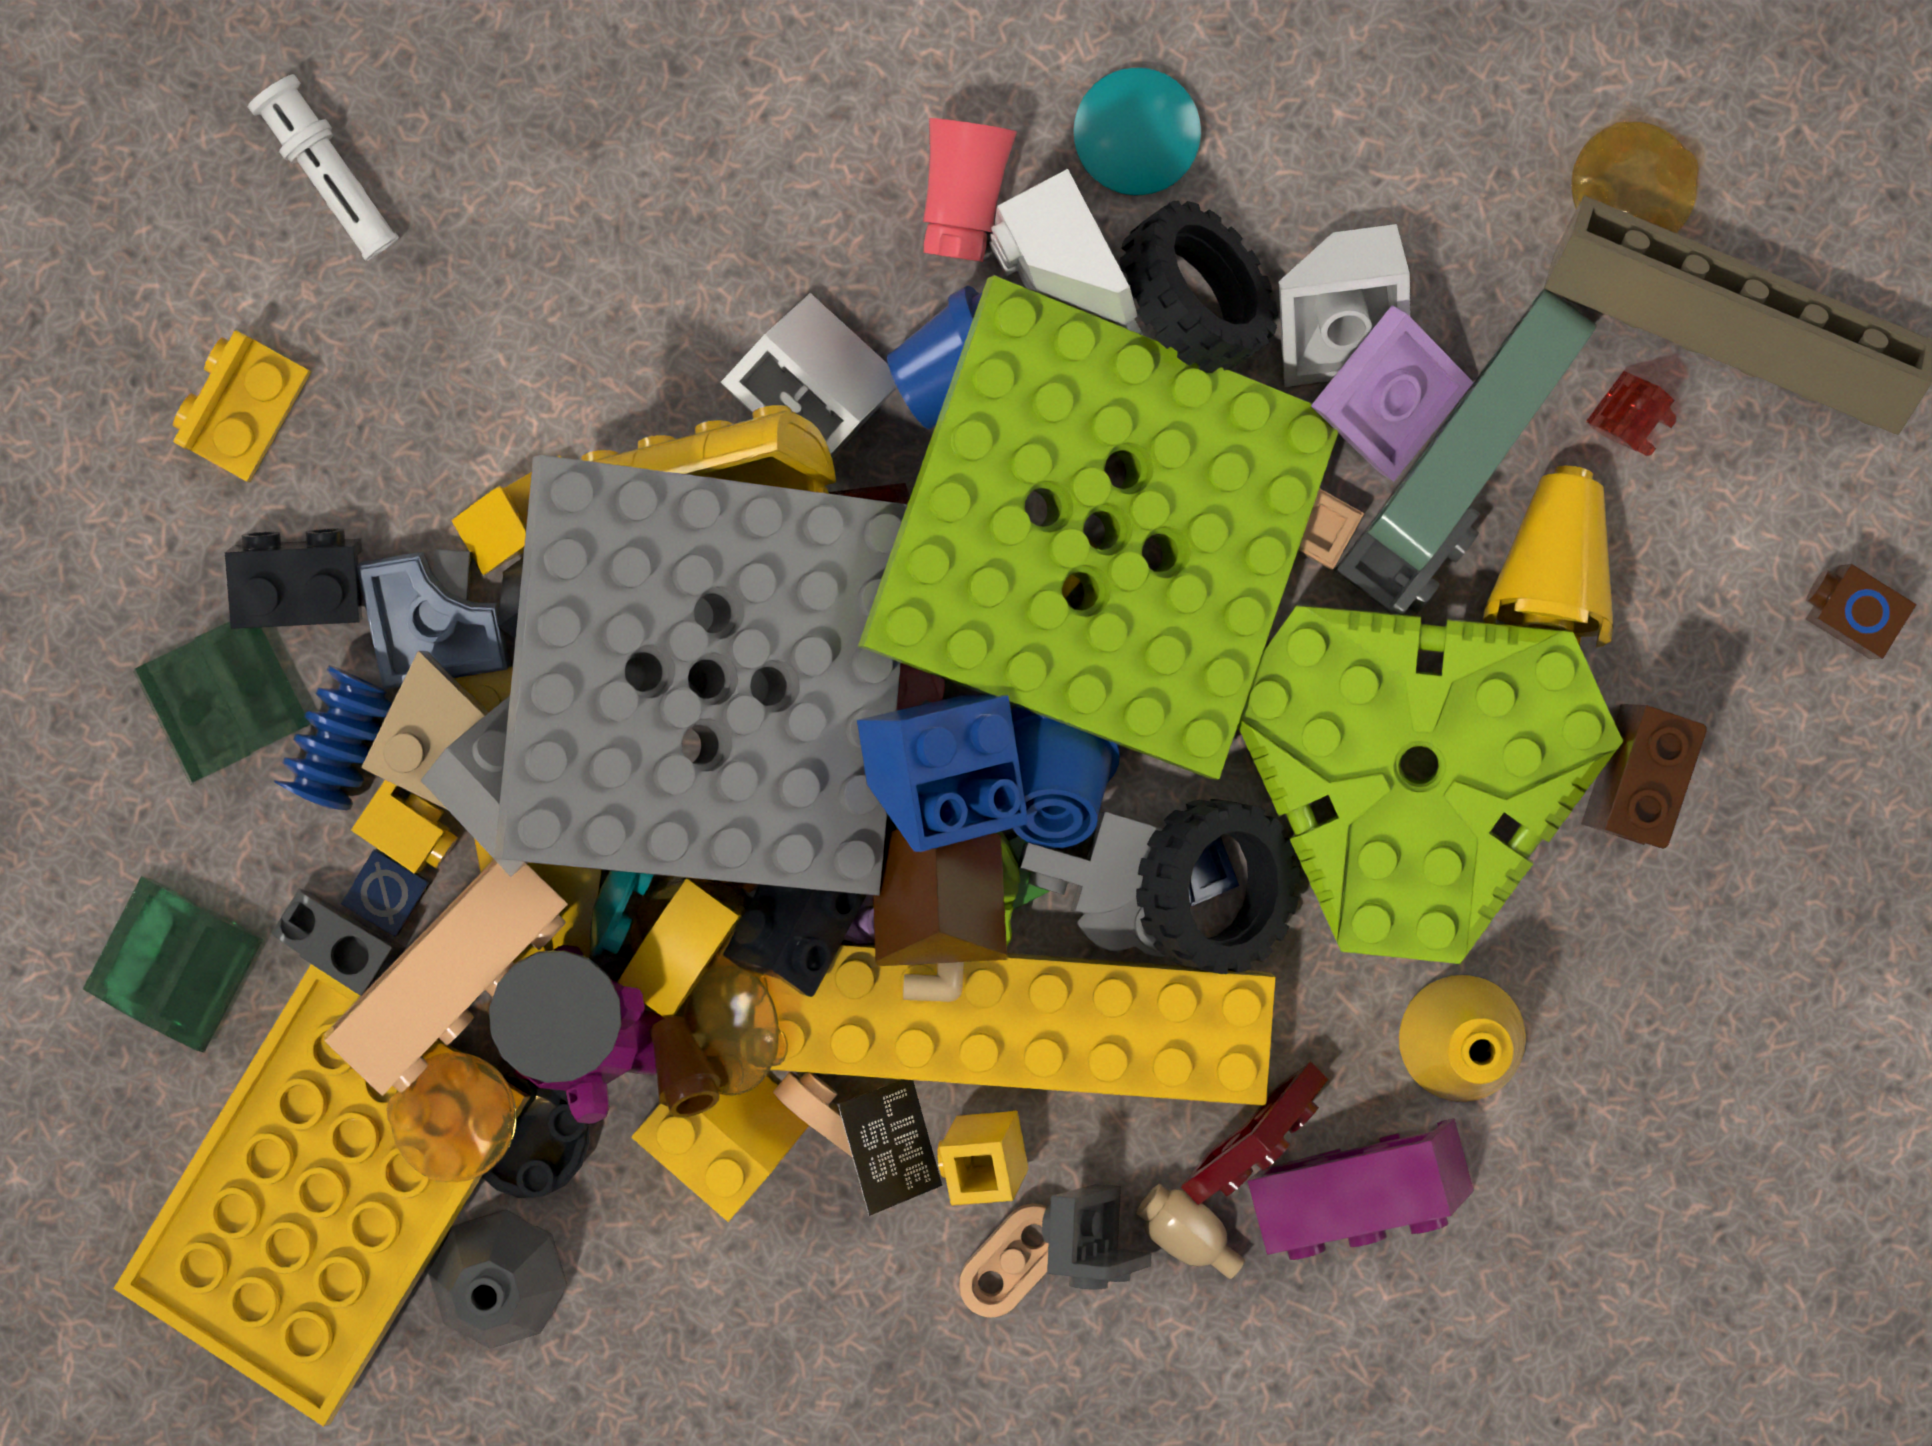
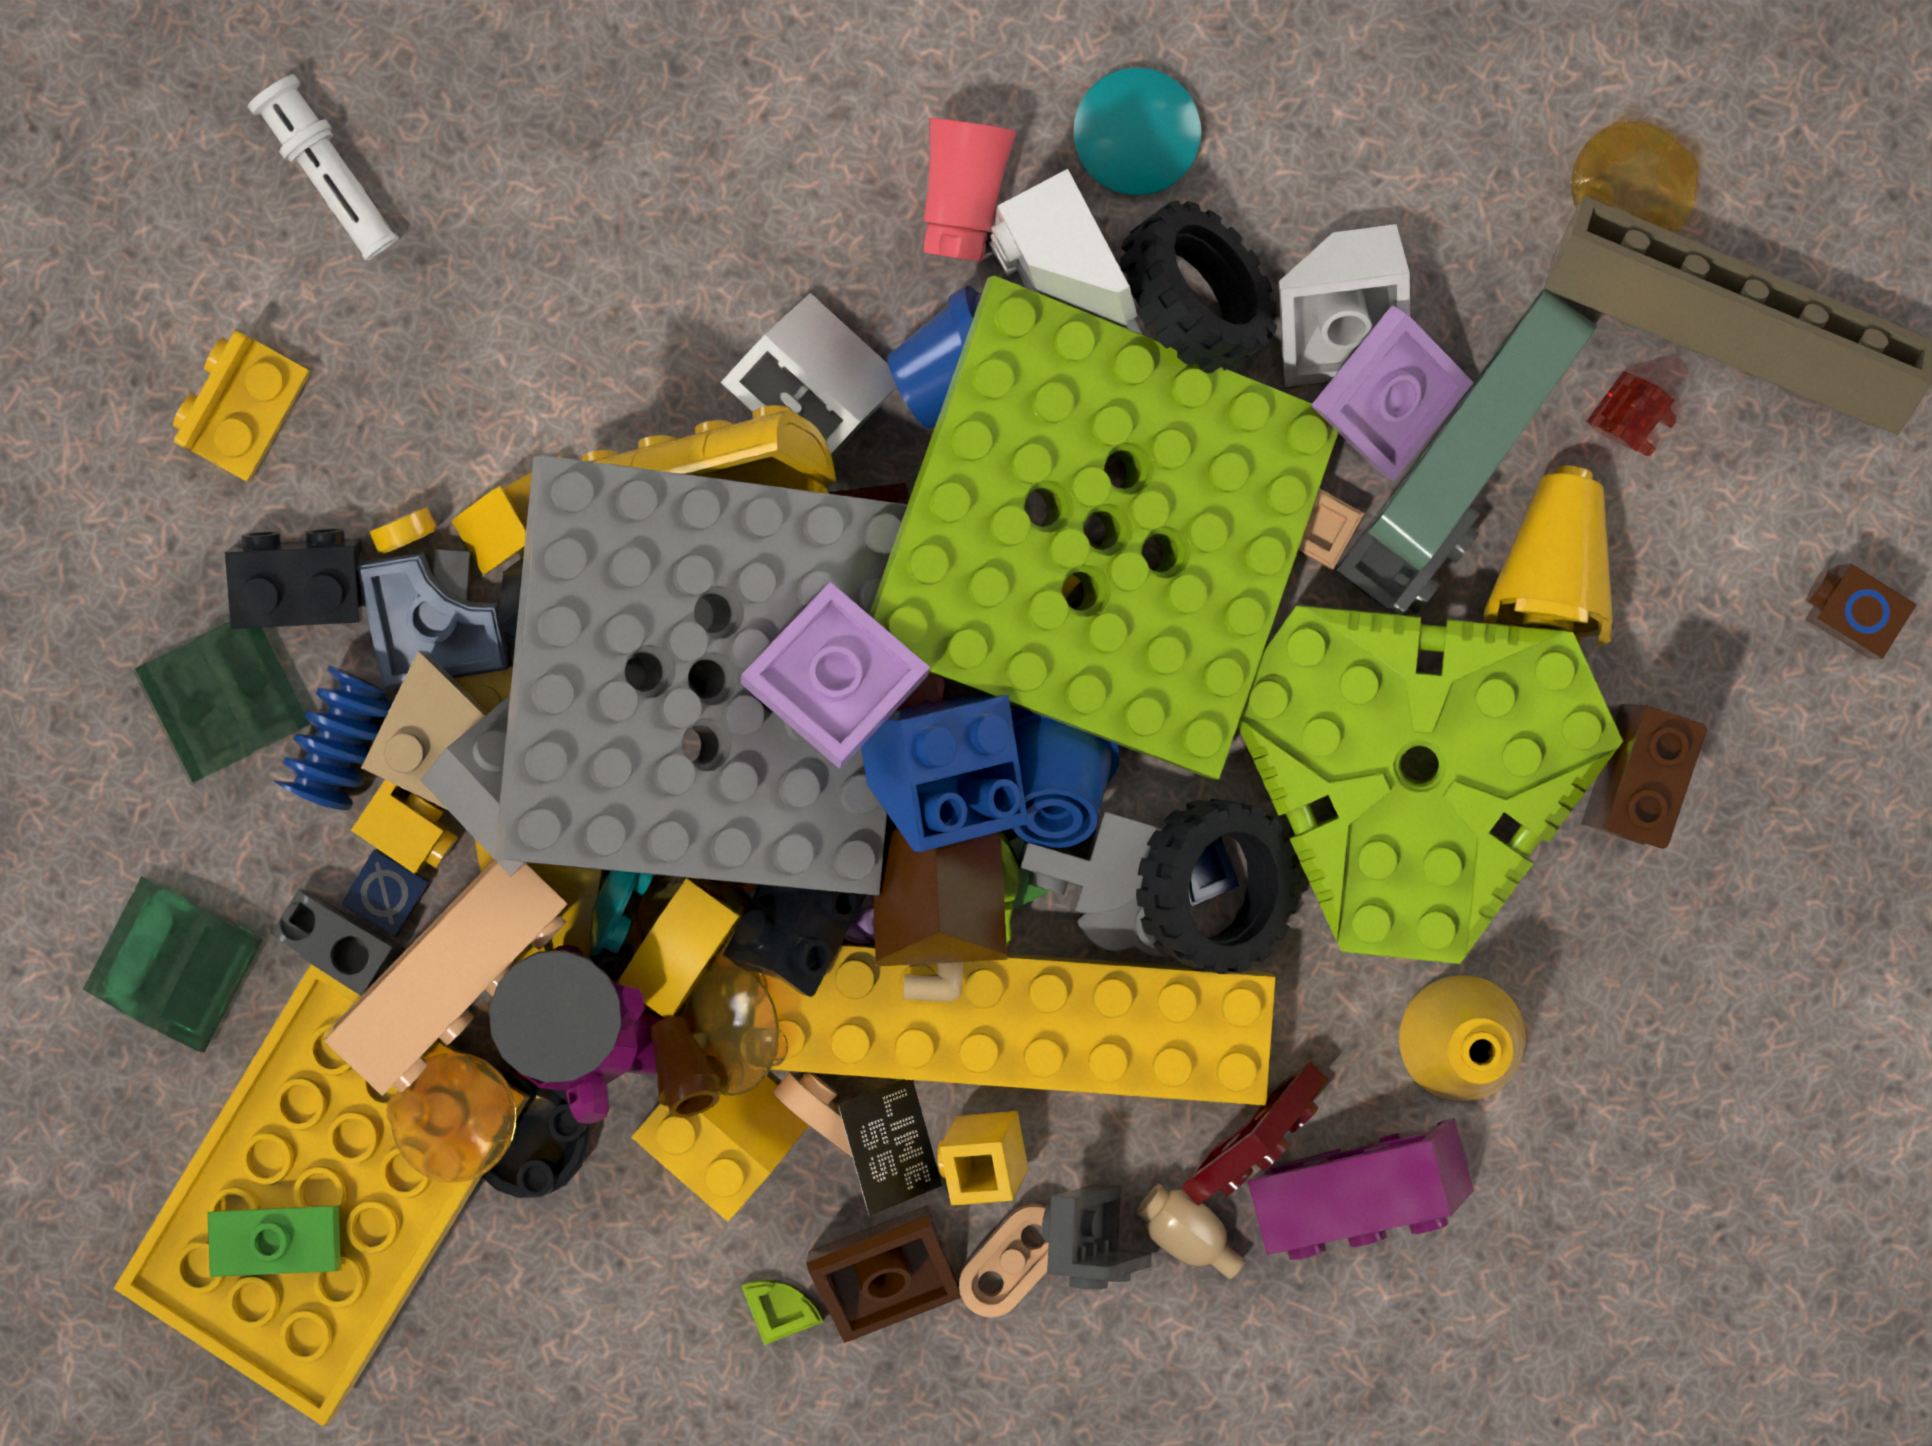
(274, 1241): none -> bright green plate
(403, 530): none -> yellow tile
(510, 1258): dark grey cone -> none
(779, 1309): none -> lime tile
(834, 675): none -> lavender plate
(883, 1274): none -> reddish brown slope

